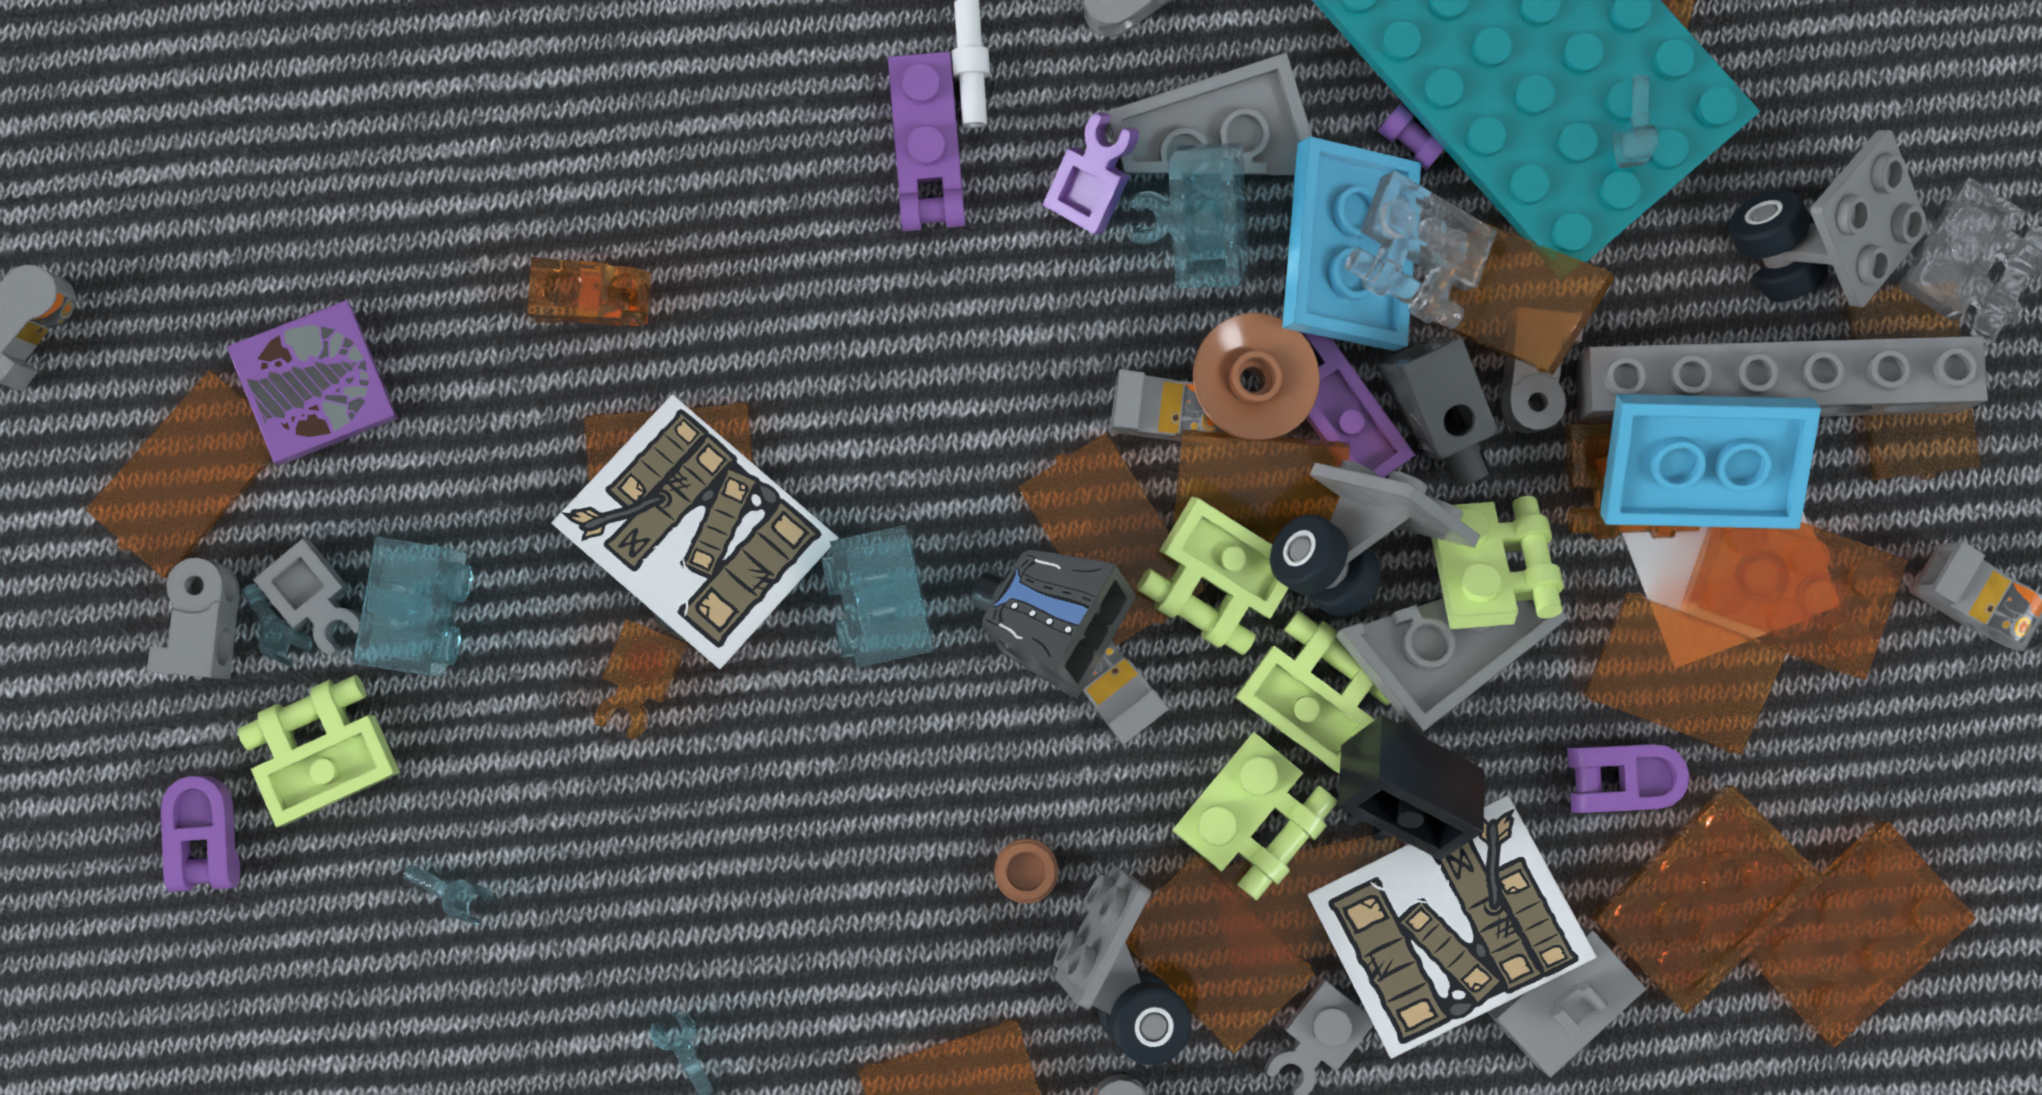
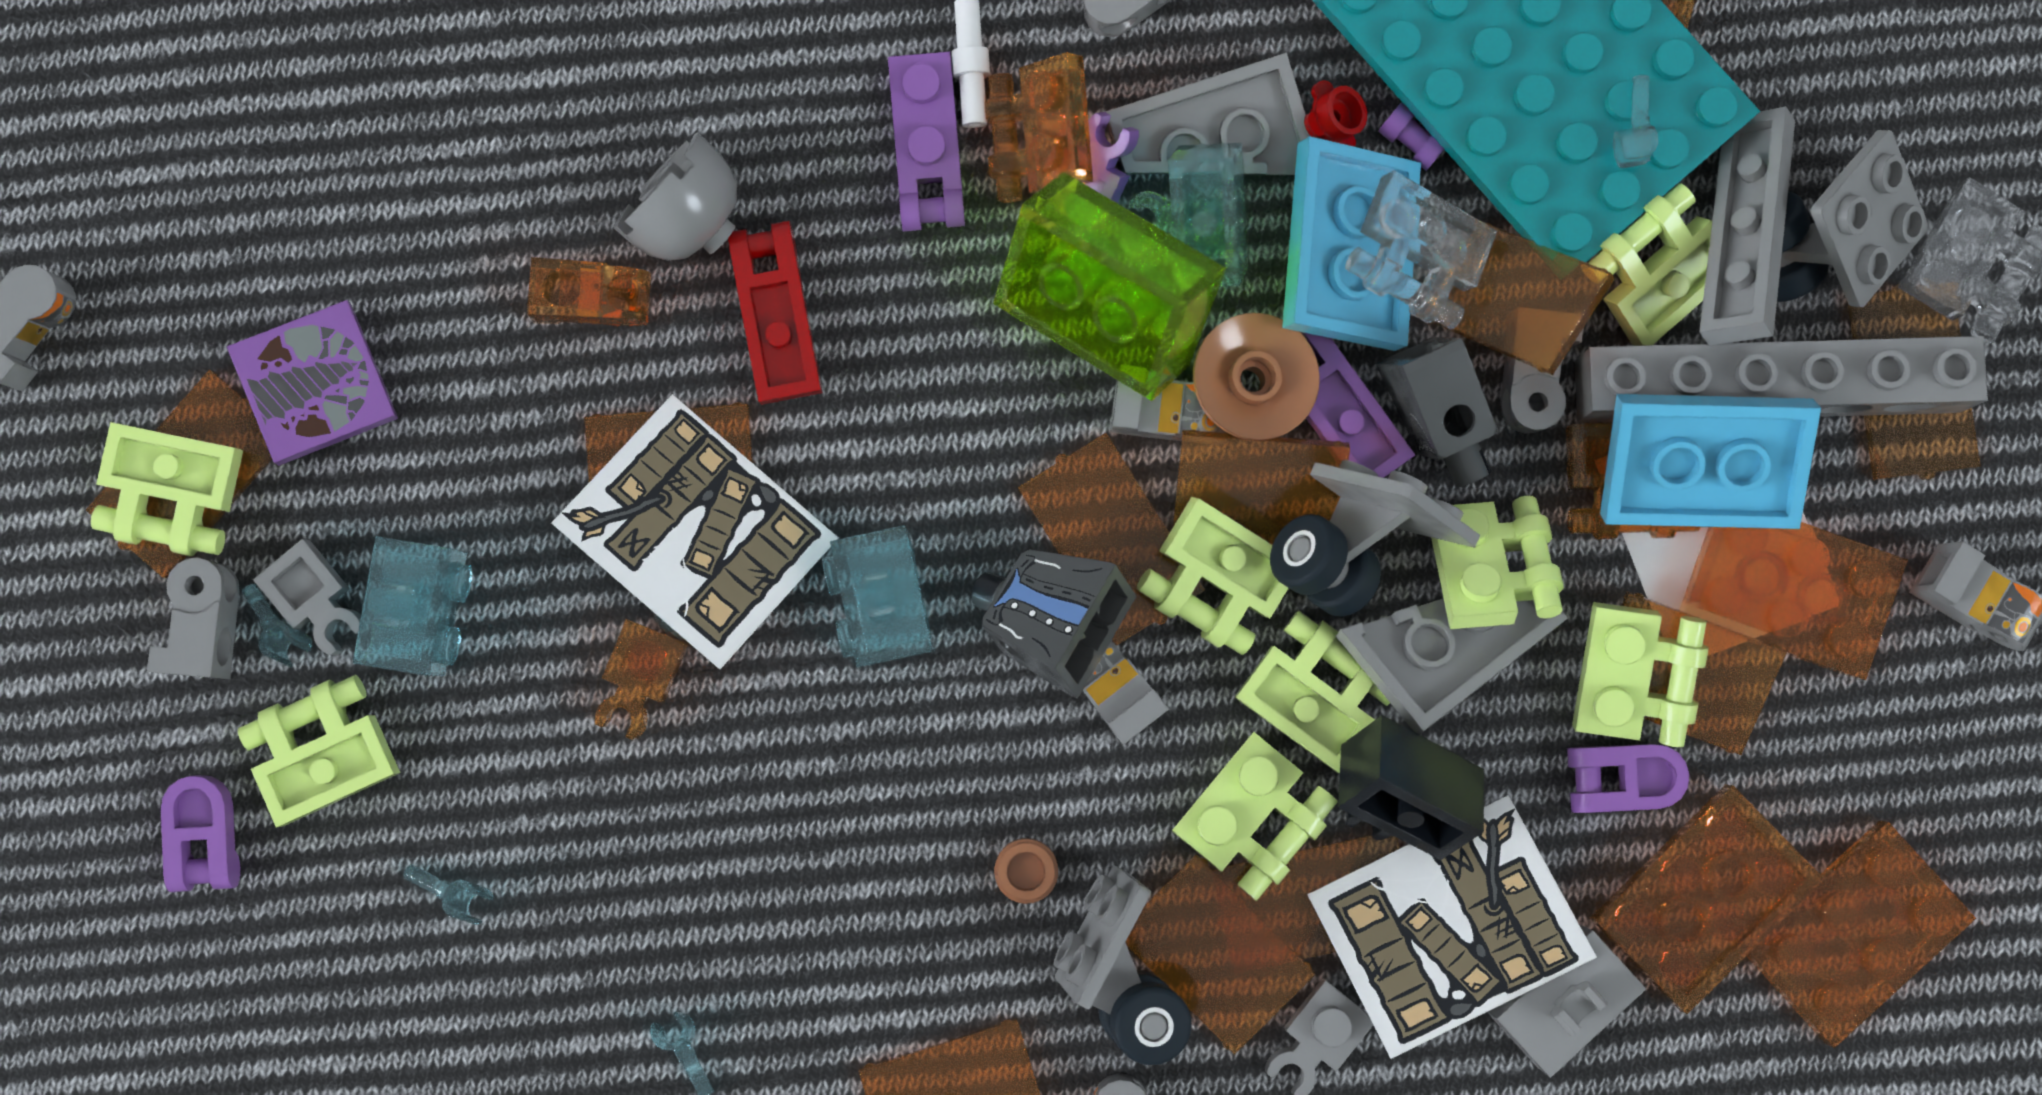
(172, 469): none -> yellowish green plate
(683, 204): none -> light grey cylinder
(775, 315): none -> red plate
(1053, 121): none -> clear orange plate
(1107, 285): none -> clear neon green brick
(1335, 113): none -> red plate
(1619, 669): none -> yellowish green plate
(1671, 281): none -> yellowish green plate
(1748, 230): none -> light grey plate

